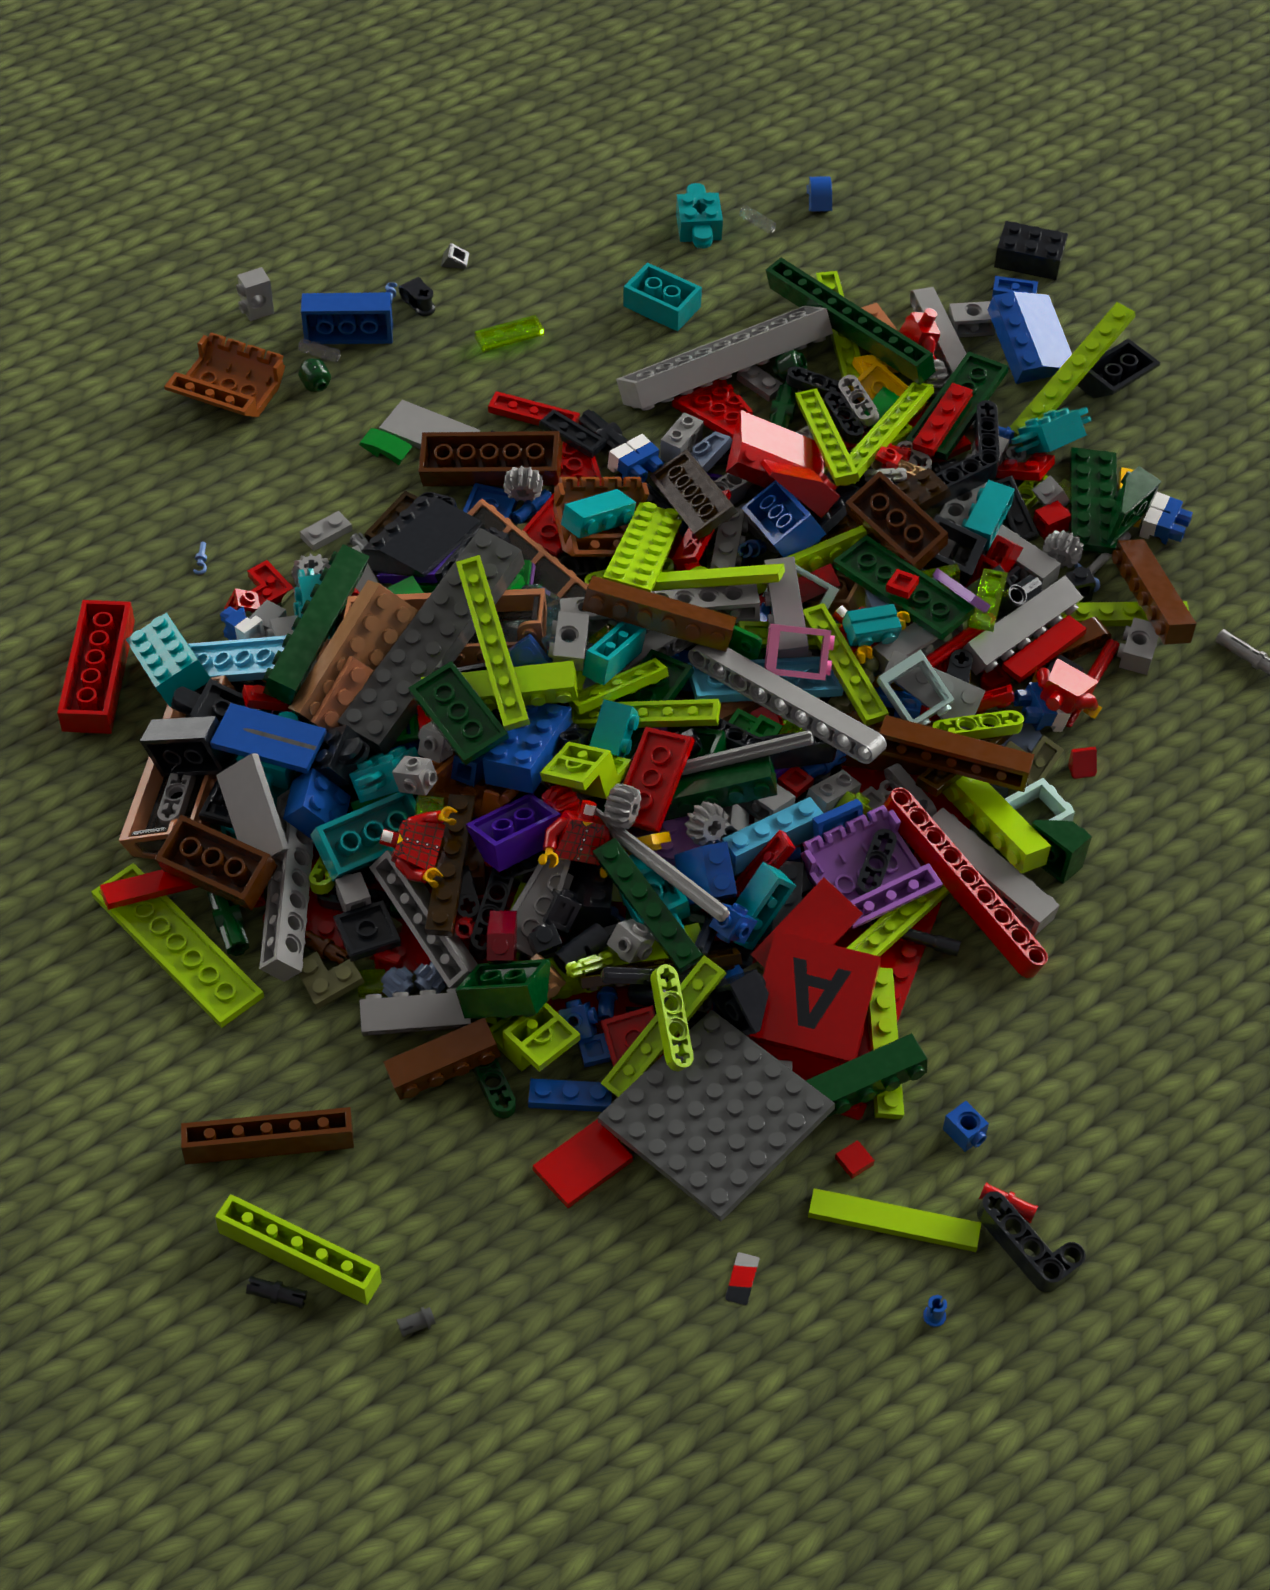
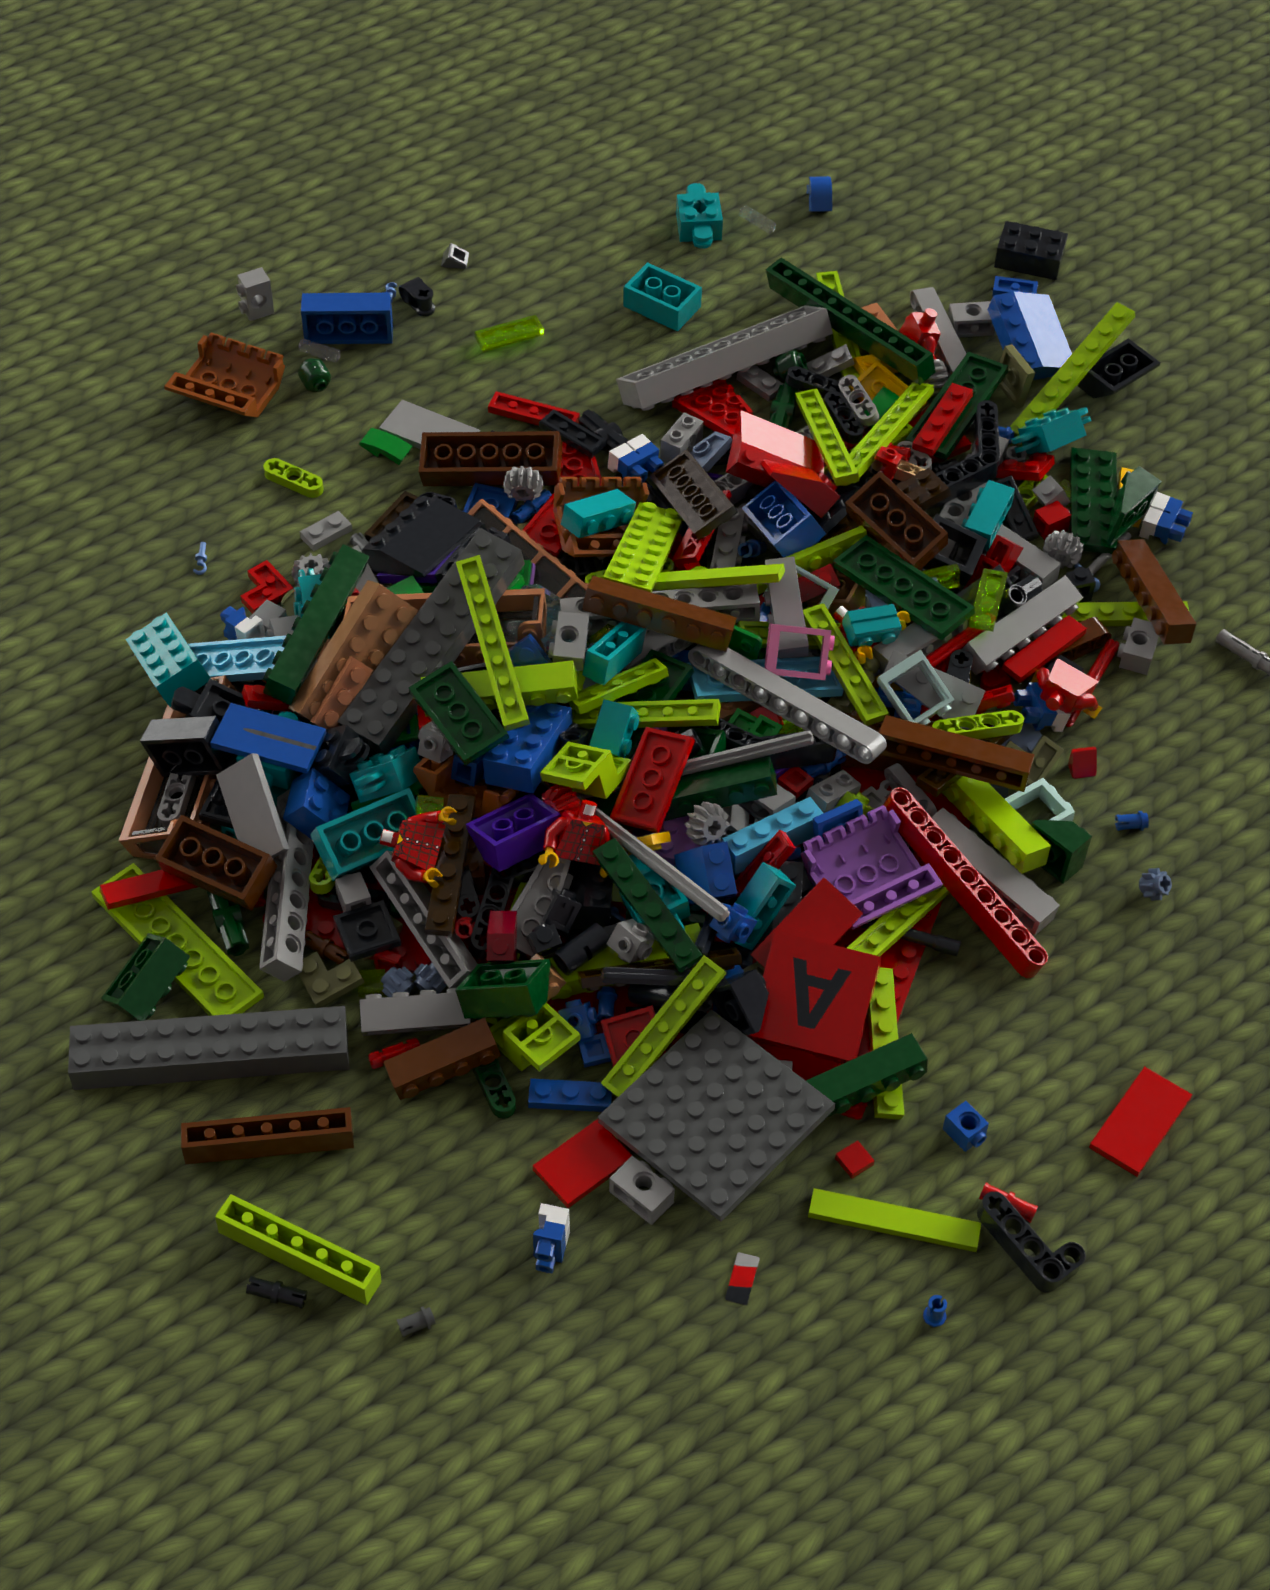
(96, 667): red brick -> none
(146, 977): none -> dark green slope
(208, 1047): none -> dark grey brick
(244, 598): red bracket -> none
(307, 484): none -> lime beam
(376, 1059): none -> red axle
(415, 775): light grey brick -> none
(551, 1237): none -> blue hips
(589, 964): lime axle -> none
(622, 806): light grey gear -> none
(648, 1203): none -> light grey brick
(668, 1017): lime beam -> none
(832, 362): none -> light grey plate
(874, 852): black beam -> none
(897, 475): light grey axle -> none
(902, 584): red plate -> none
(961, 590): medium lavender tile -> none
(1019, 376): none -> olive plate
(1132, 821): none -> blue pin
(1140, 1121): none -> red tile
(1155, 884): none -> sand blue gear

